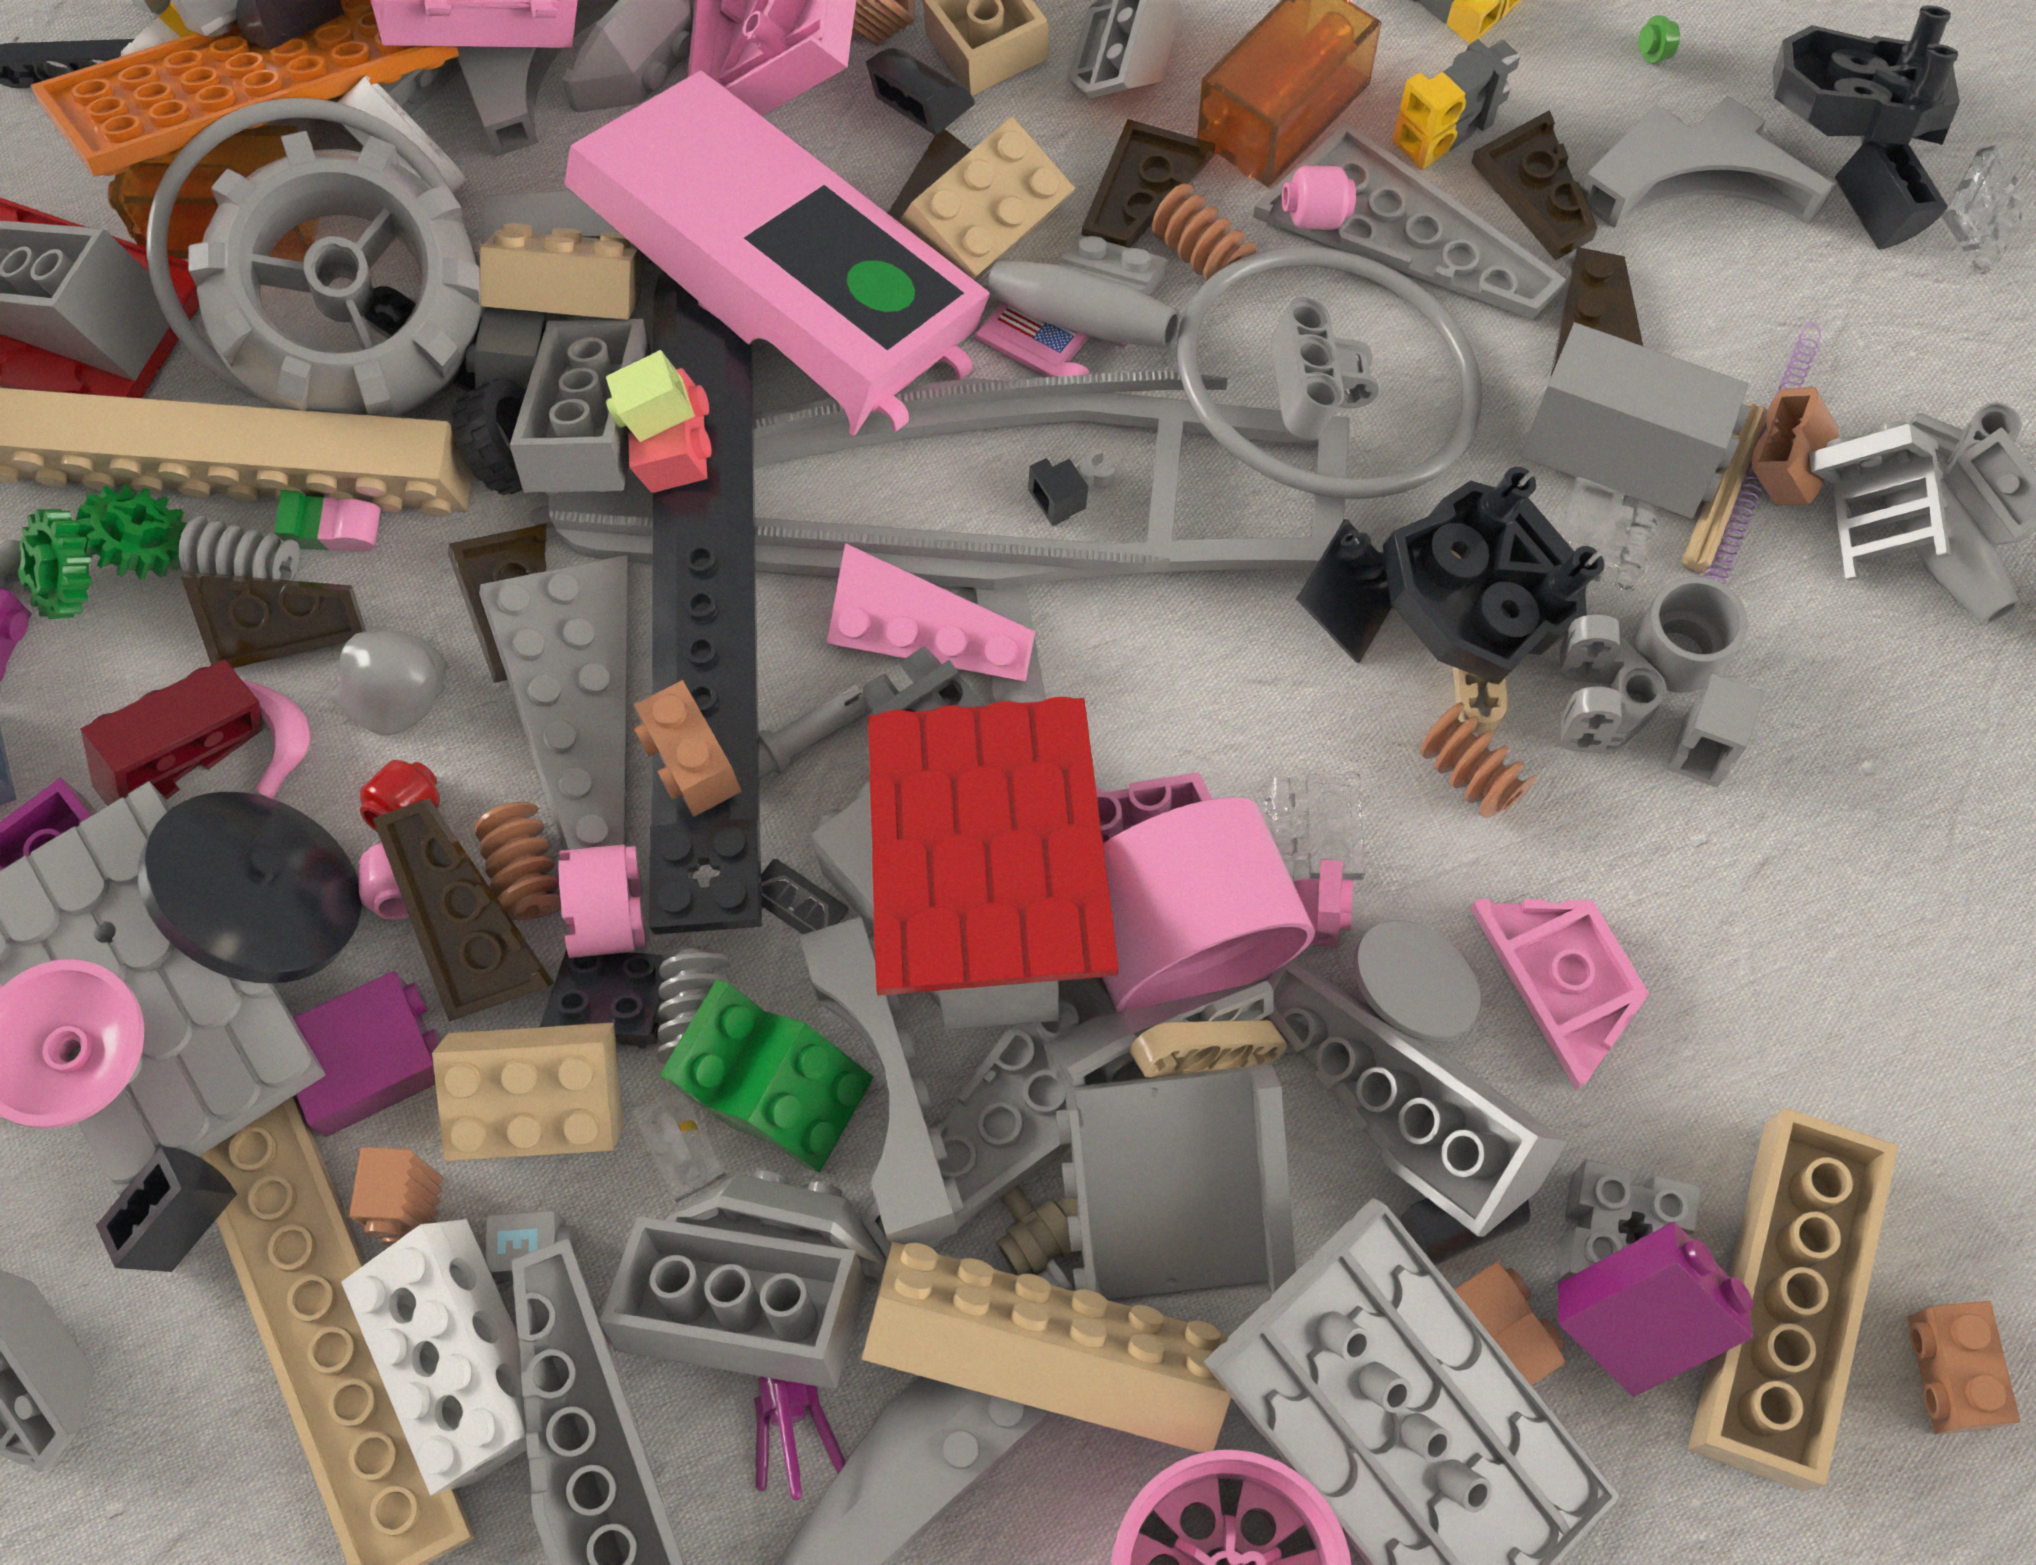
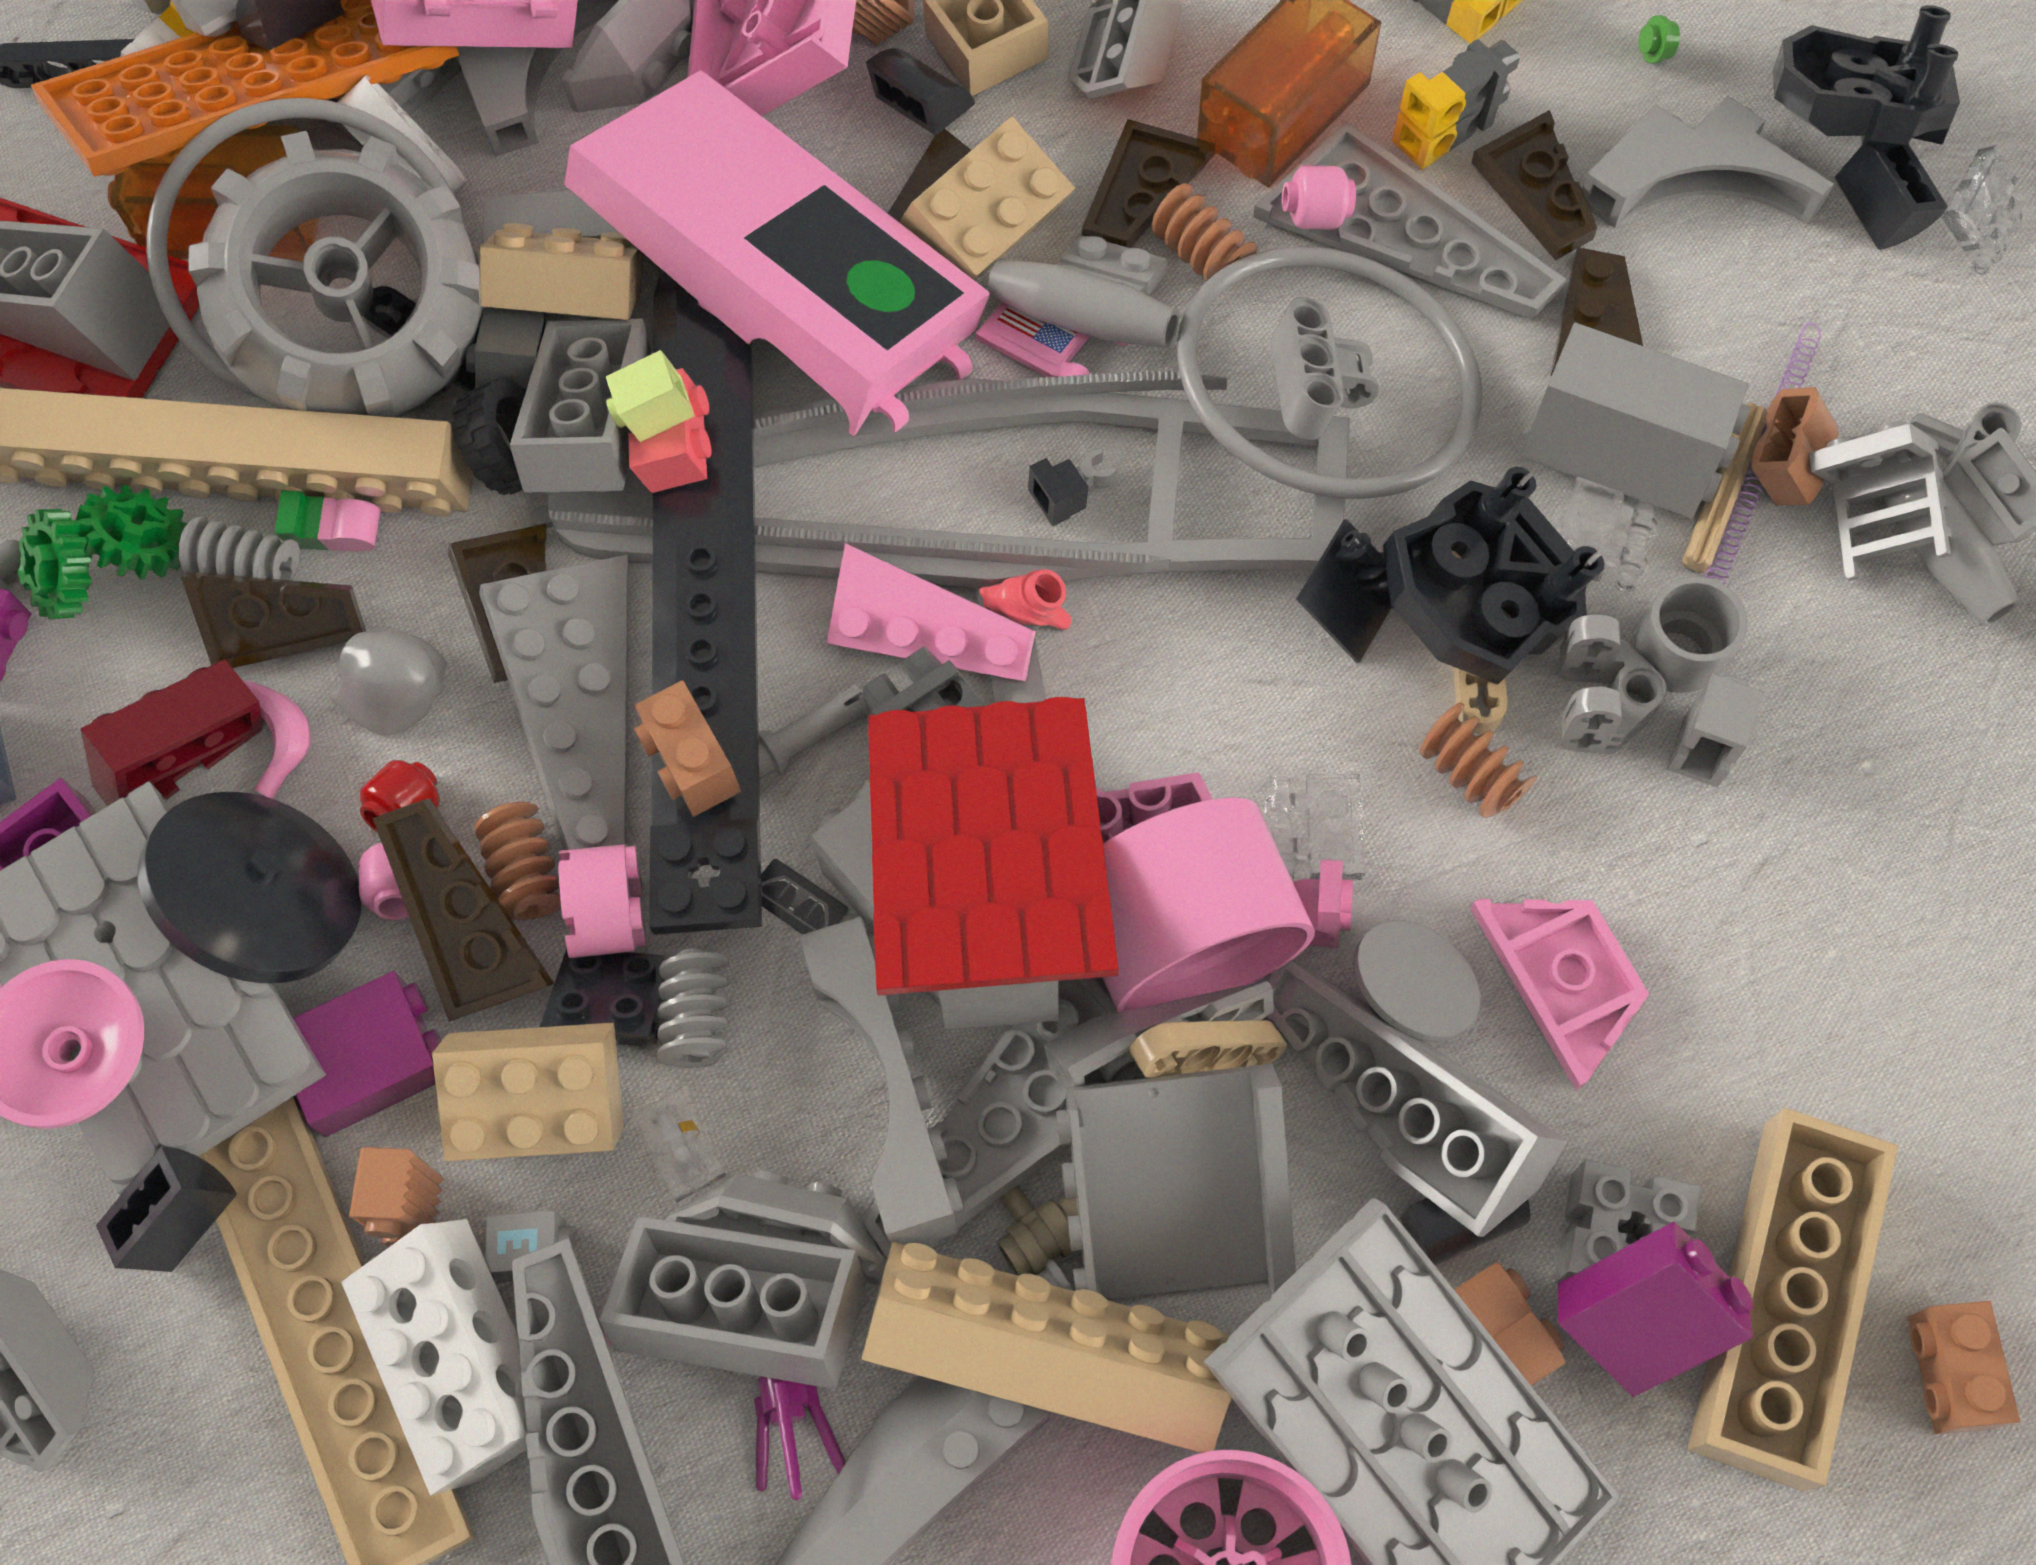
(767, 1075): green bracket -> none
(1029, 599): none -> coral animal

